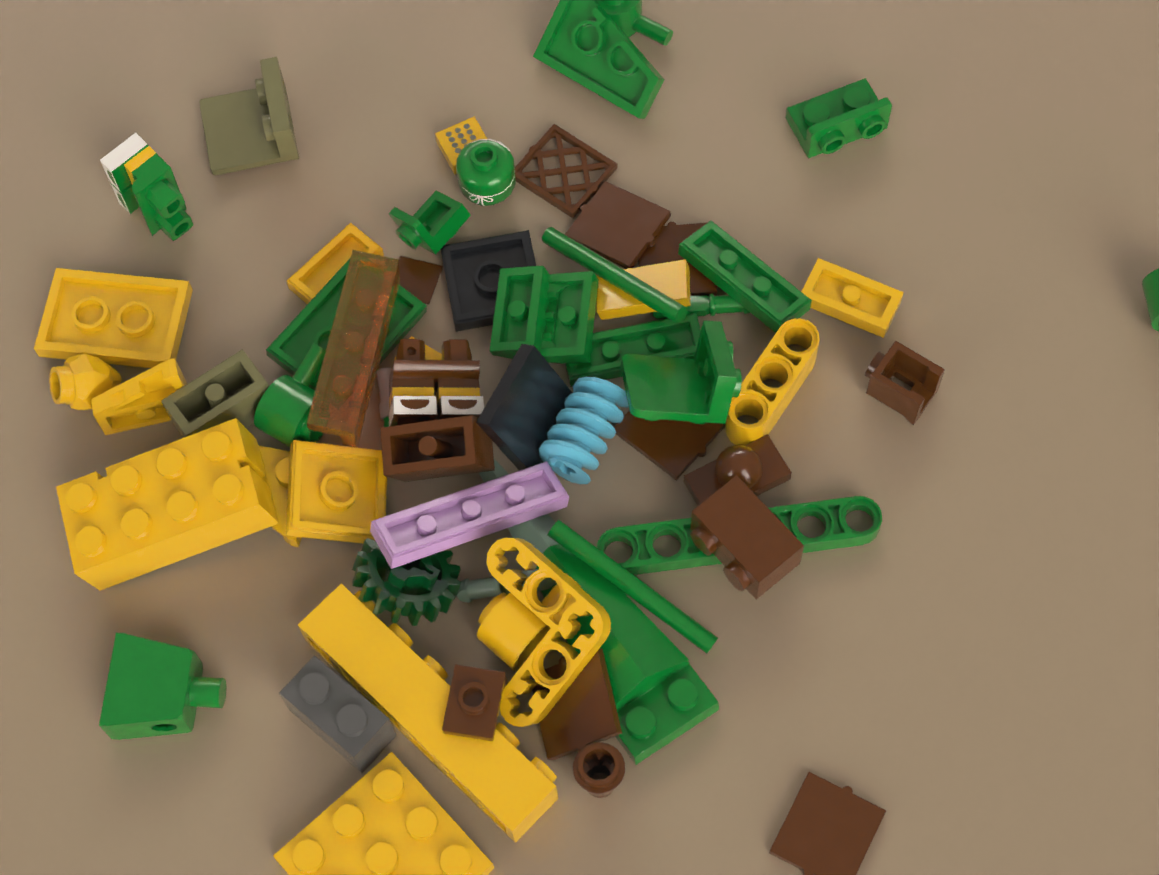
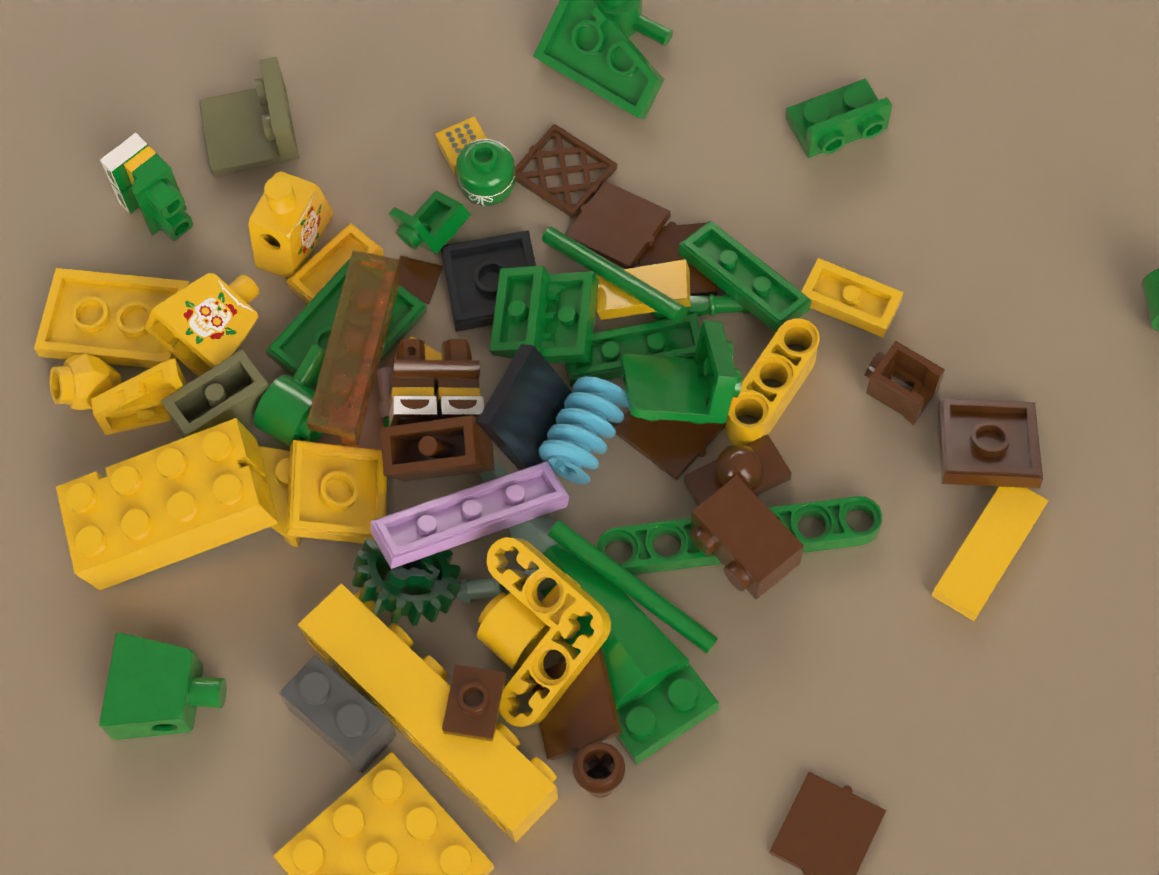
(205, 320): none -> yellow torso
(287, 224): none -> yellow torso
(989, 443): none -> reddish brown tile
(989, 550): none -> yellow tile

